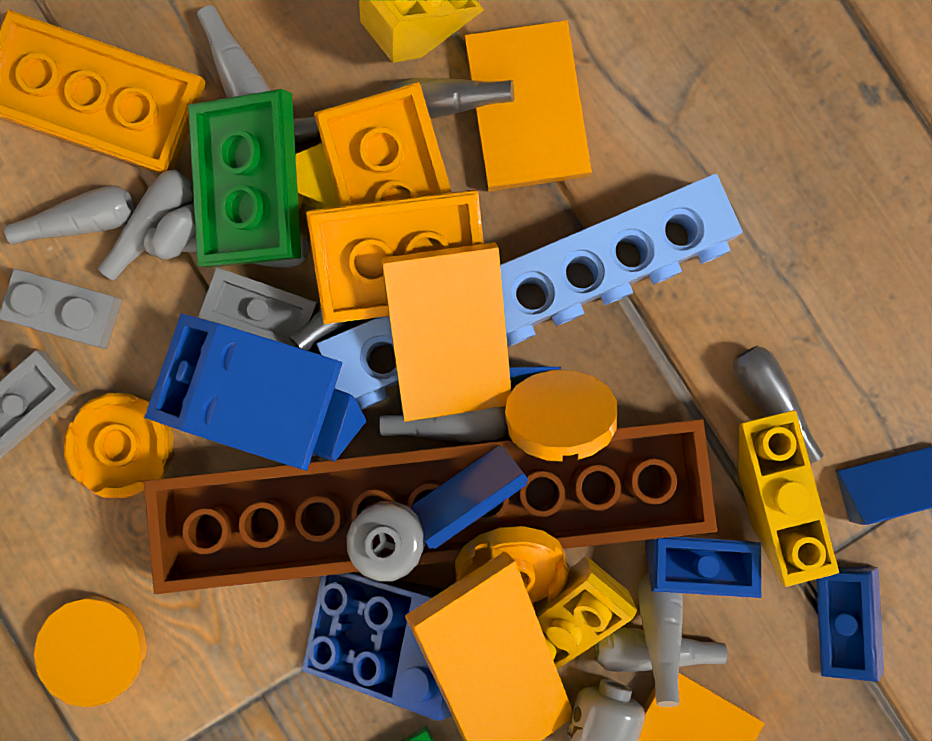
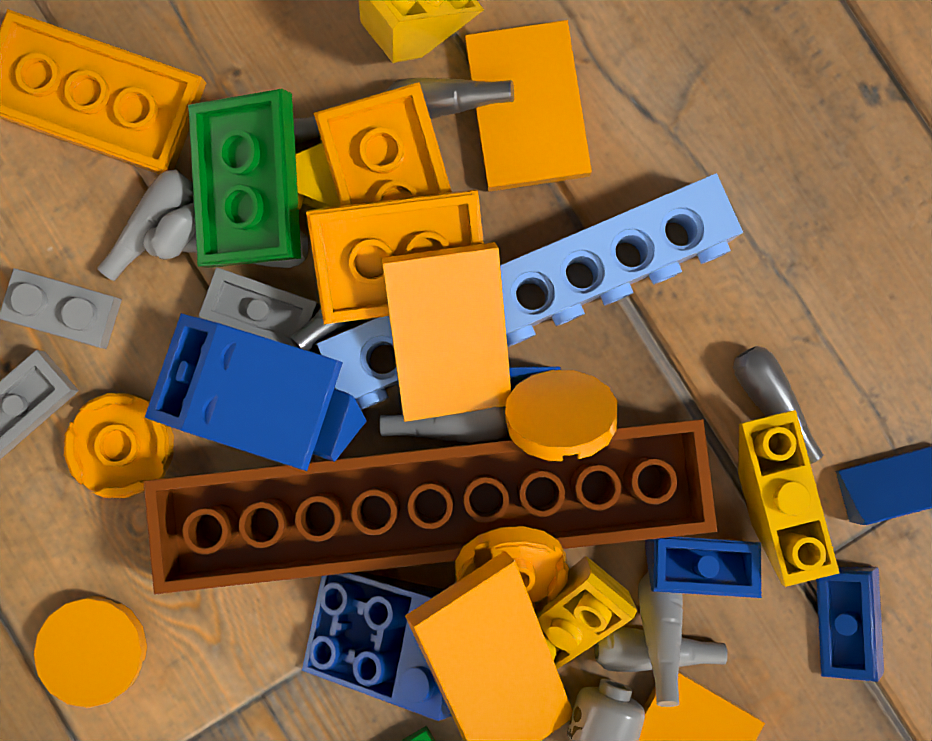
(84, 214): light grey piece -> none
(232, 63): light grey piece -> none
(384, 519): light grey head -> none
(468, 496): blue slope -> none

